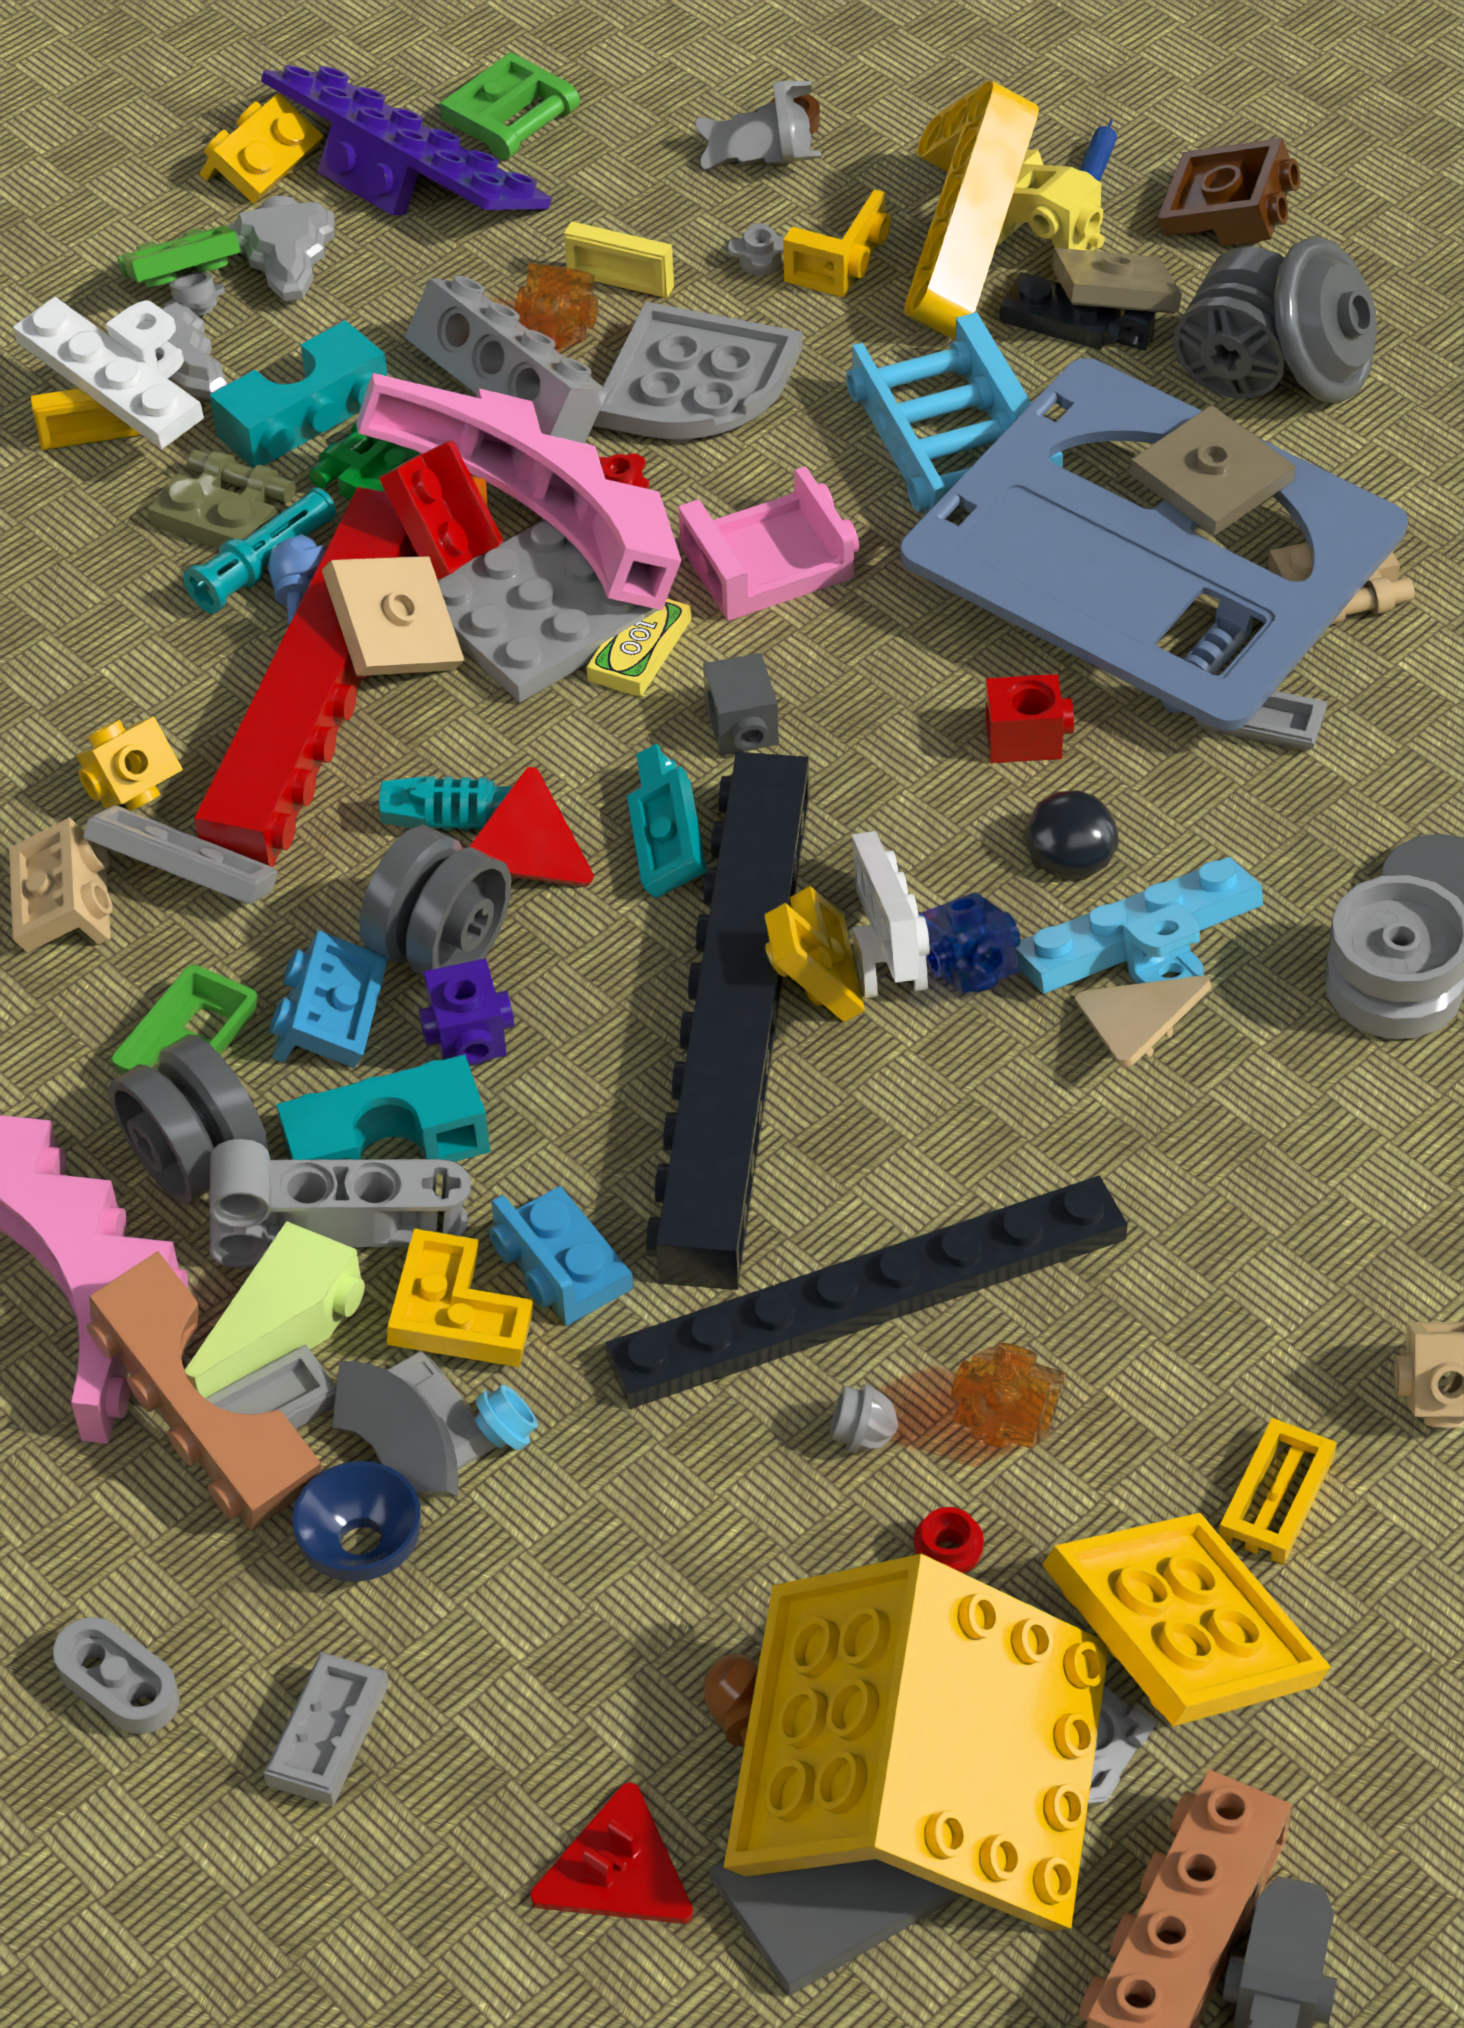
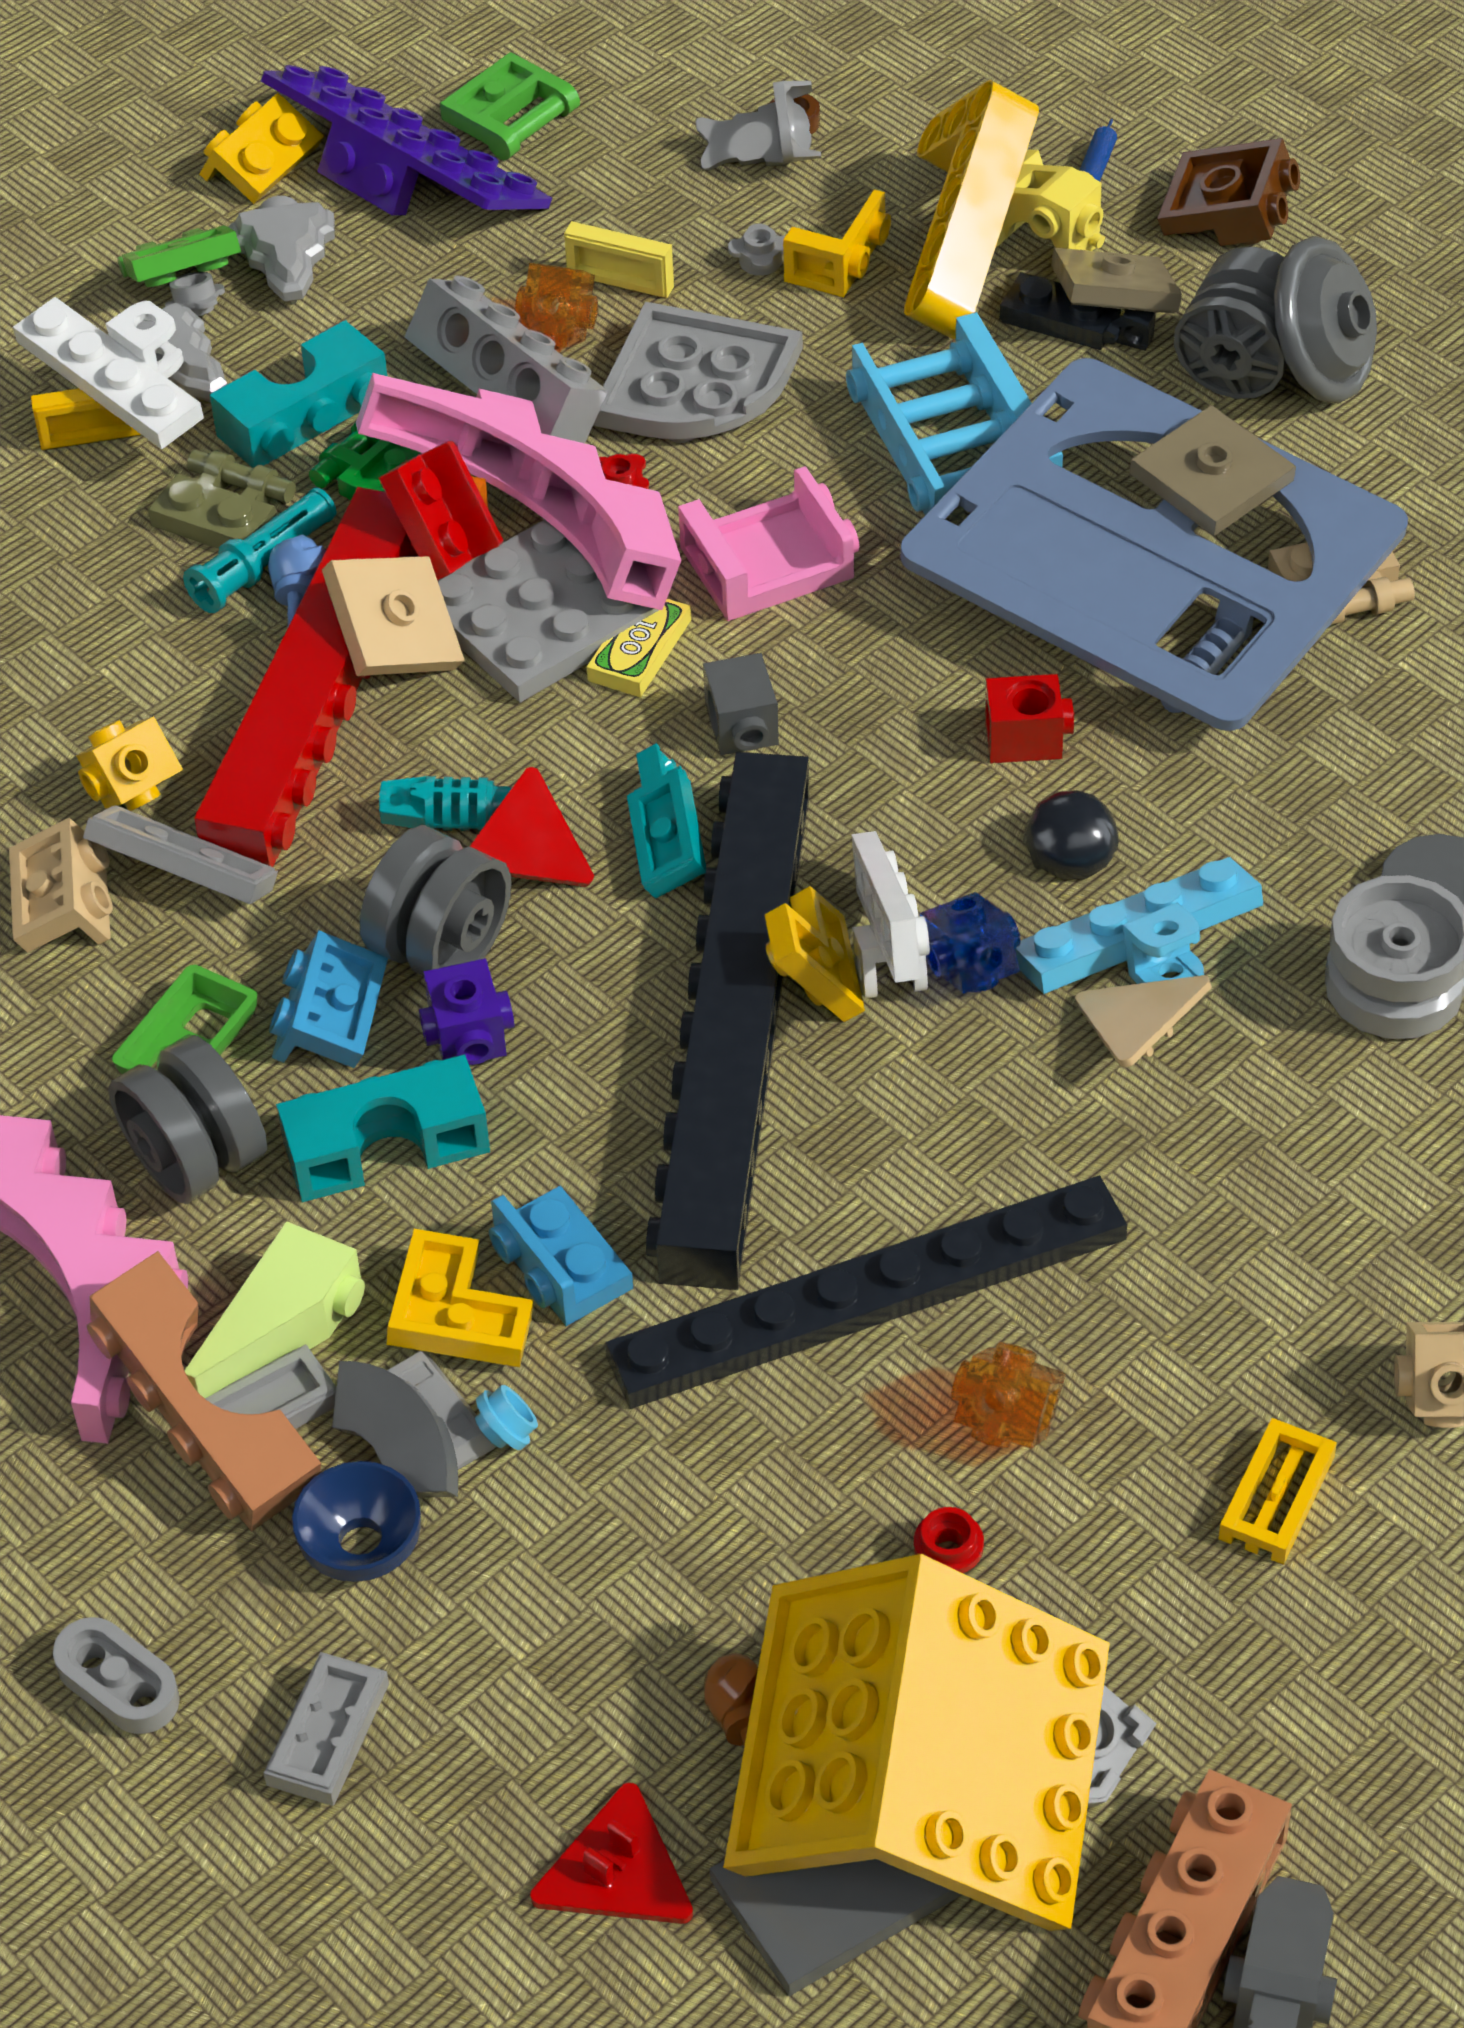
(340, 1199): light grey piece -> none
(863, 1419): light grey plate -> none
(1185, 1618): yellow plate -> none
(1283, 721): light grey tile -> none

